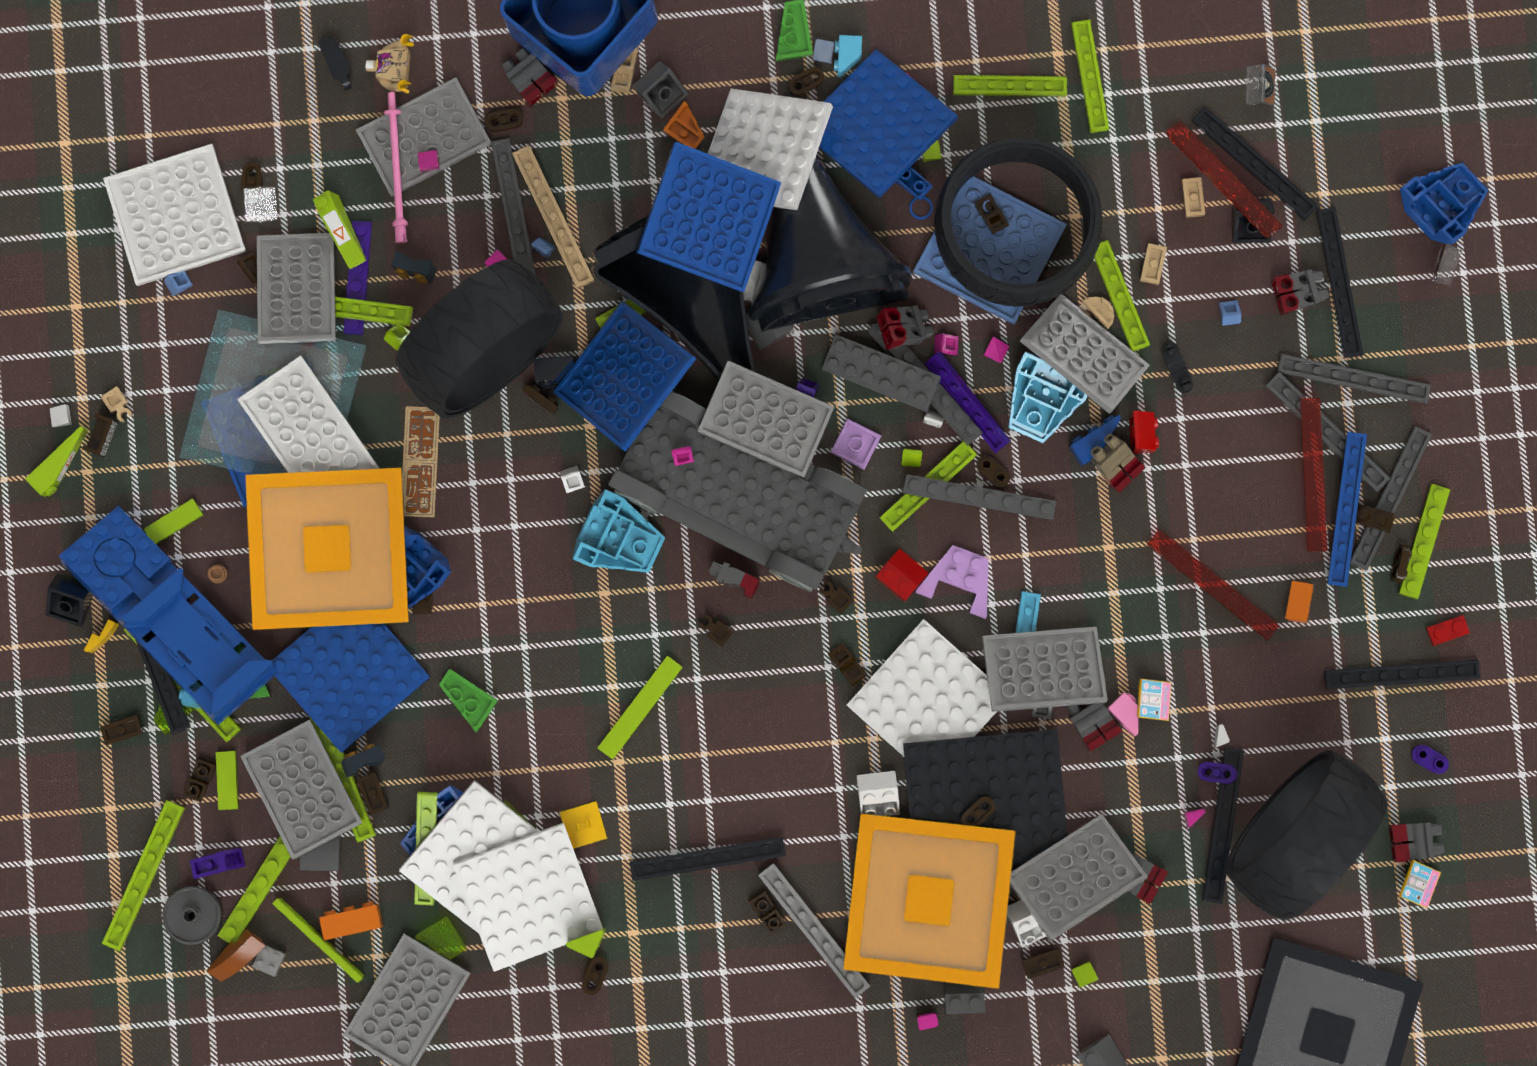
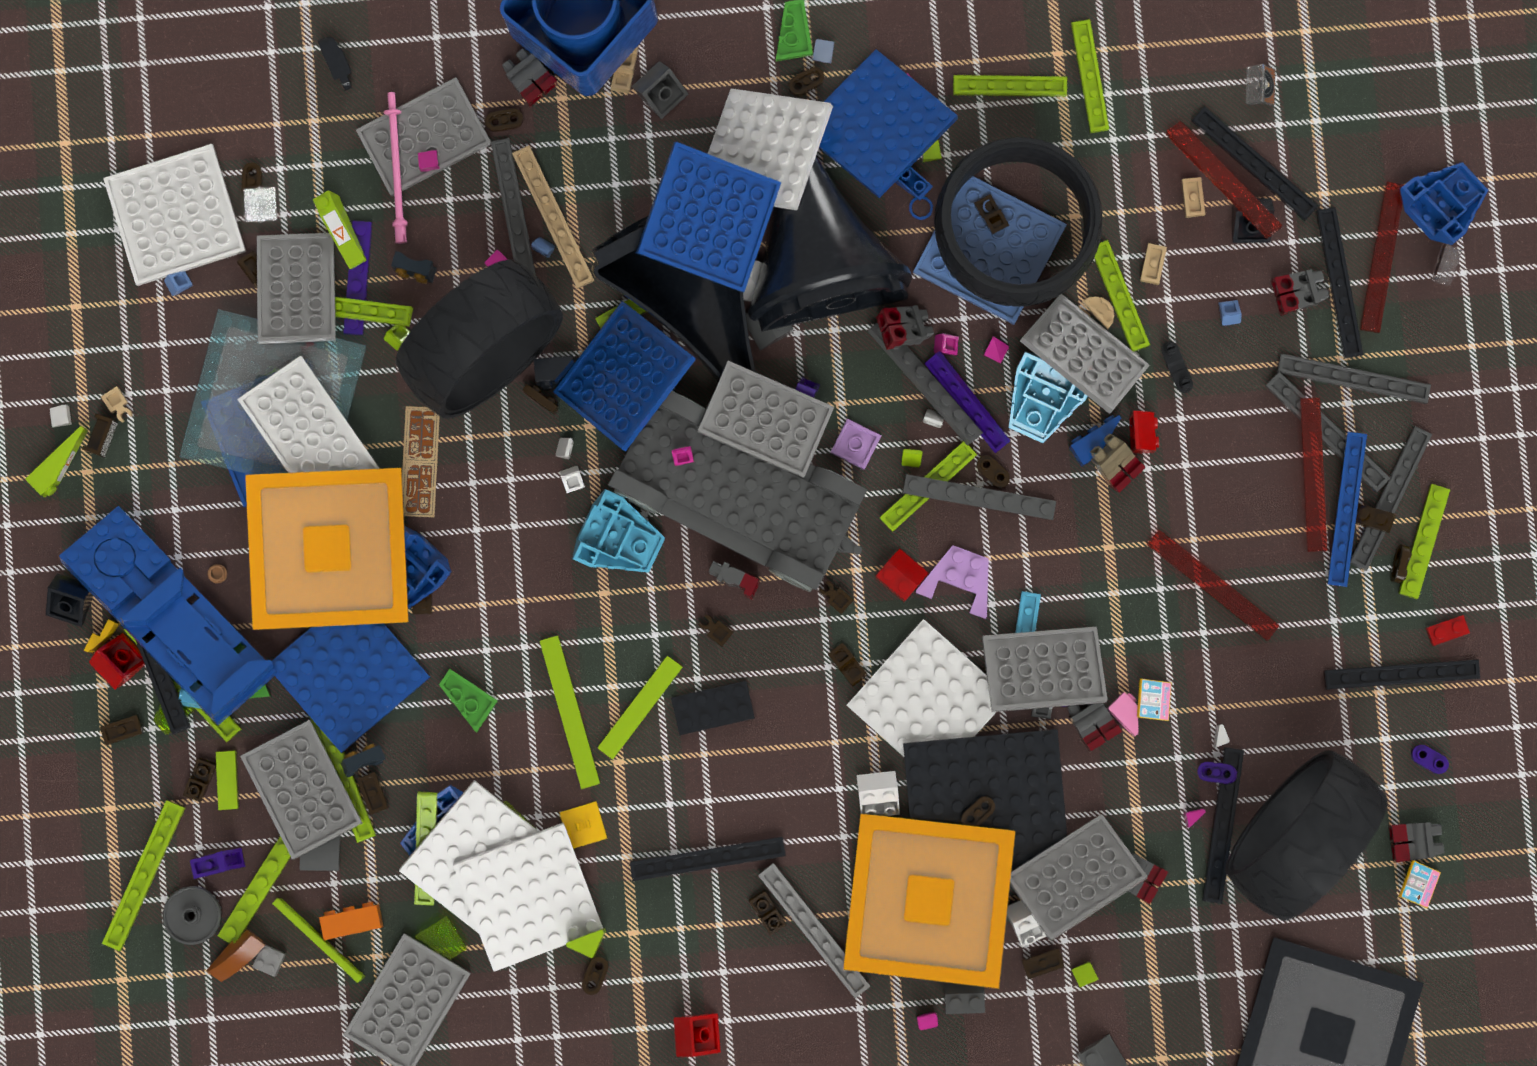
(117, 661): none -> red slope
(173, 521): lime tile -> none
(393, 65): tan torso -> none
(564, 448): none -> white slope
(569, 712): none -> lime tile
(684, 128): orange wing -> none
(697, 1035): none -> red slope
(713, 708): none -> black plate
(848, 52): medium azure slope -> none
(881, 373): dark grey plate -> none
(1299, 602): orange hinge -> none
(1382, 258): none -> clear red tile

